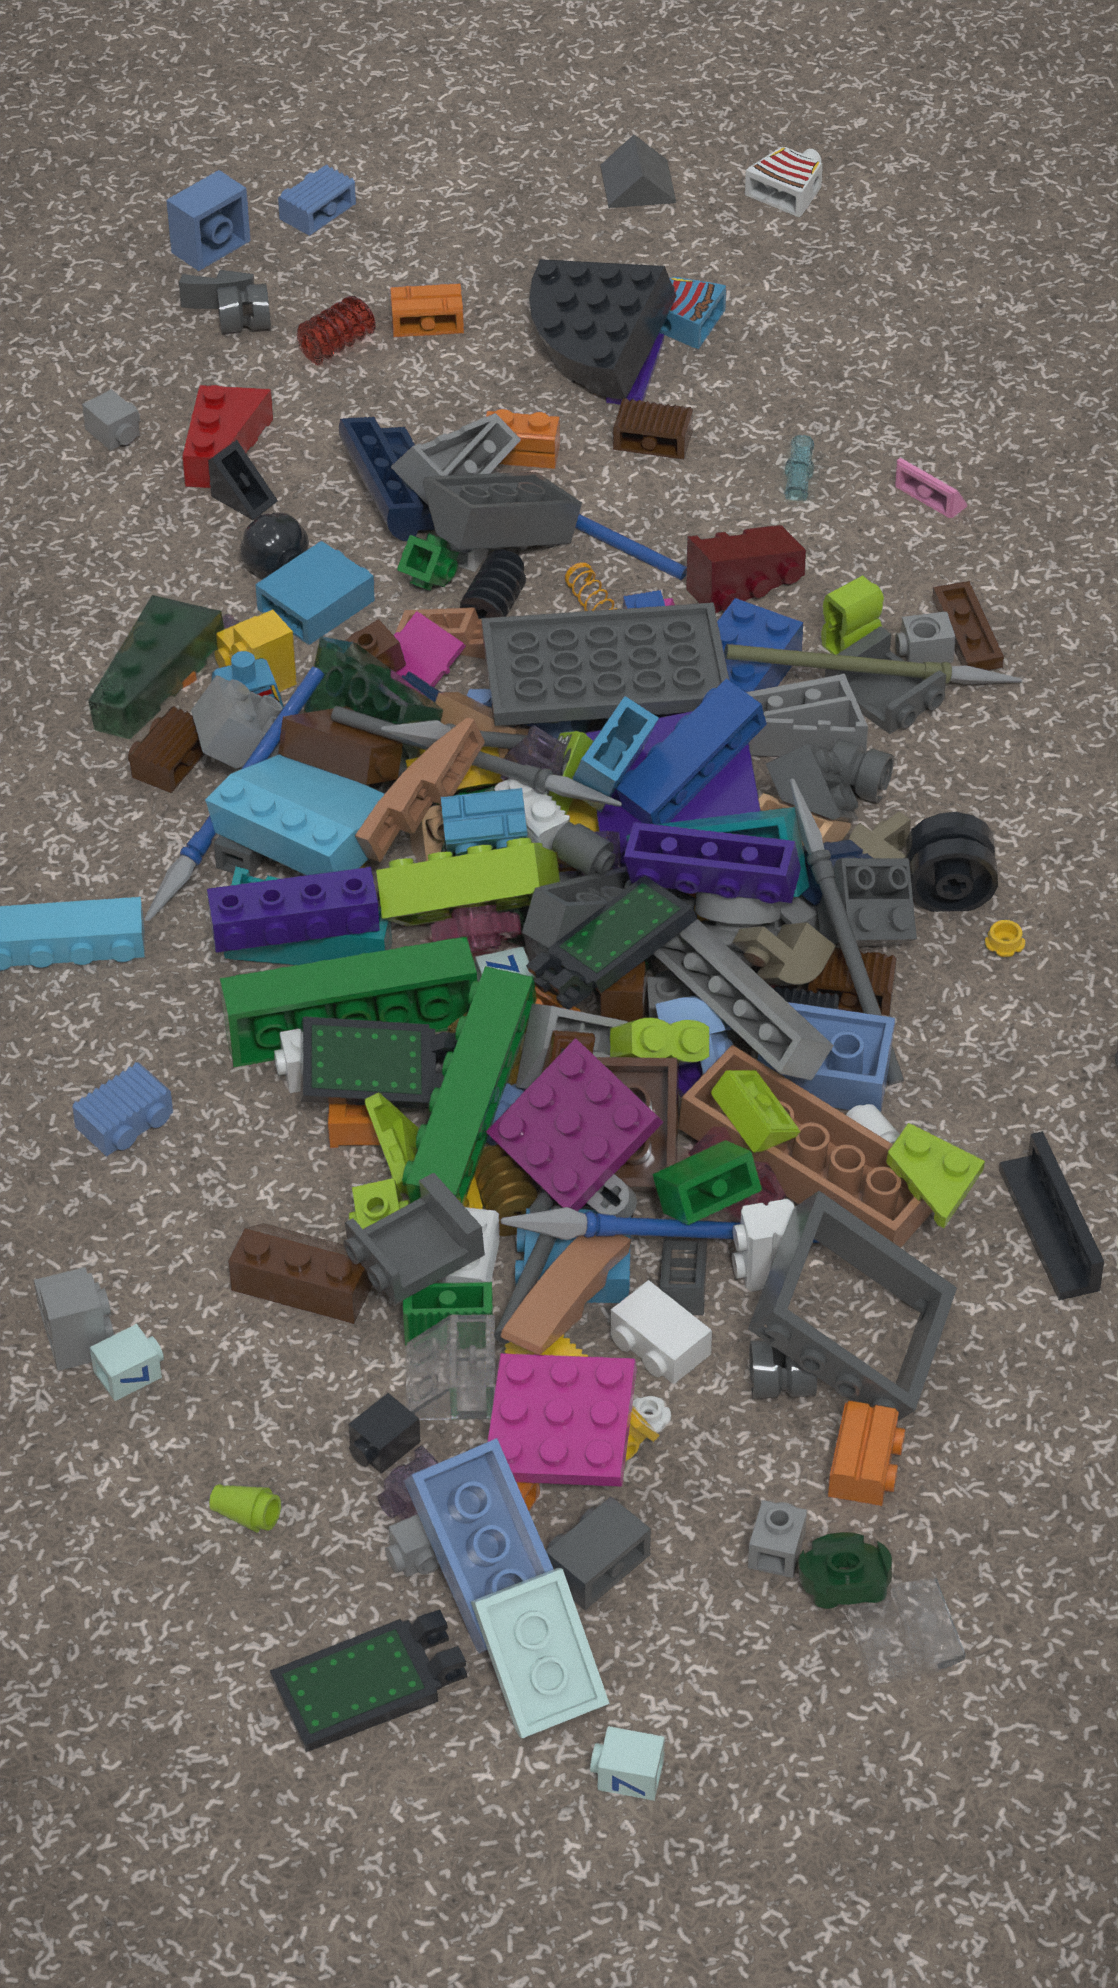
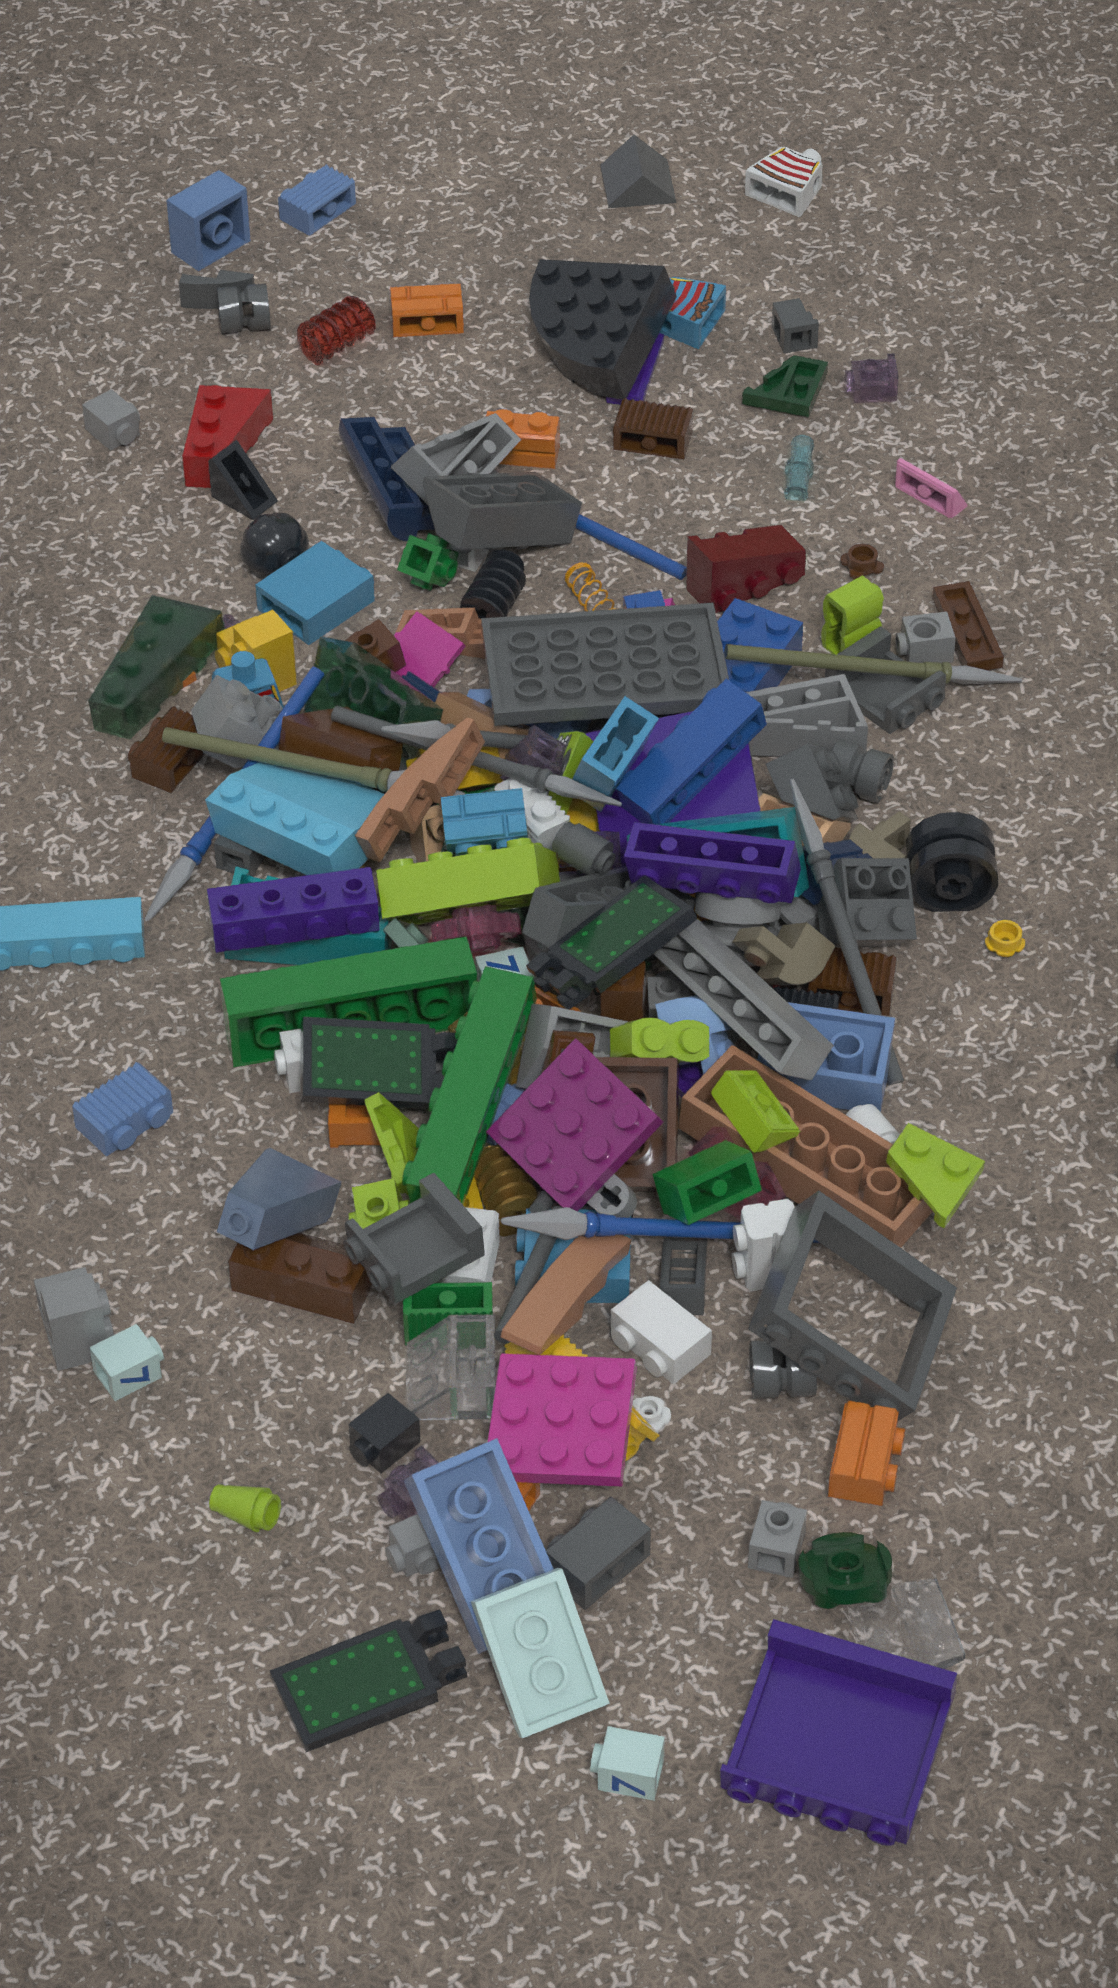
(277, 1201): none -> sand blue slope
(365, 775): none -> olive piece
(405, 935): none -> sand green plate
(790, 387): none -> dark green wing
(794, 326): none -> dark grey brick
(840, 1733): none -> dark purple panel
(862, 561): none -> reddish brown plate
(873, 380): none -> clear purple brick
(1067, 1257): black fence -> none

